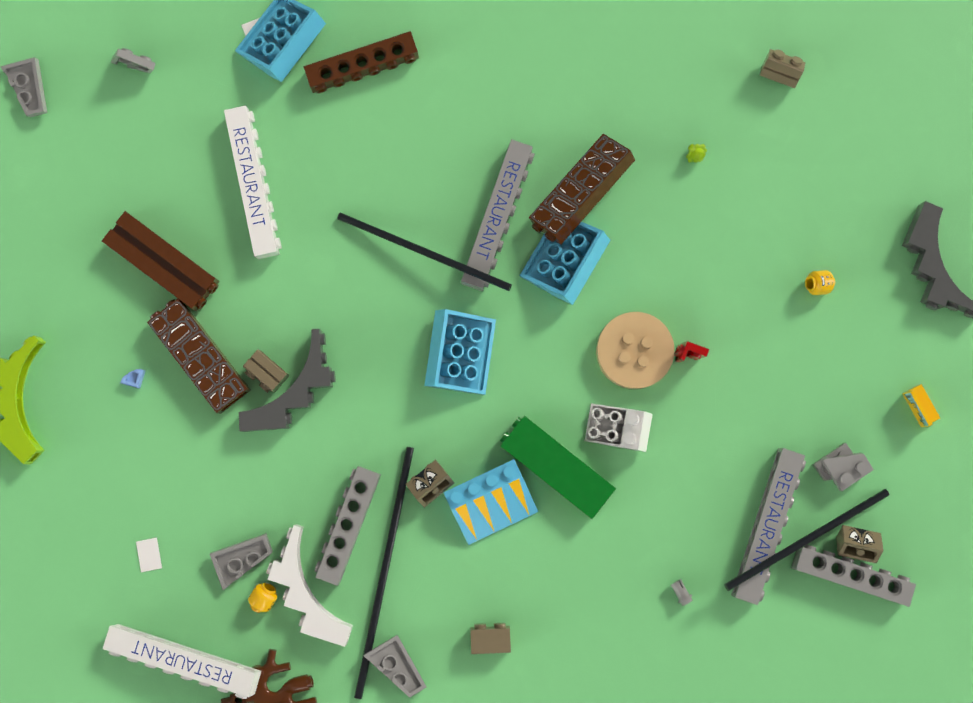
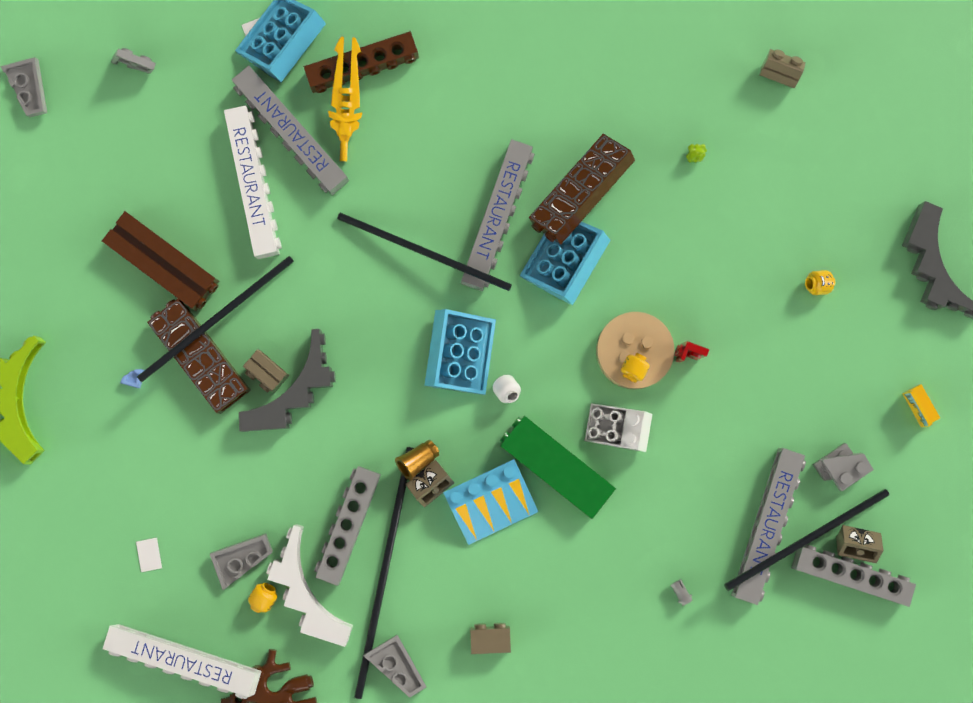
(214, 319): none -> black piece
(290, 130): none -> light grey brick
(345, 120): none -> yellow sword
(417, 459): none -> pearl gold plant
(506, 389): none -> white head
(635, 367): none -> yellow head

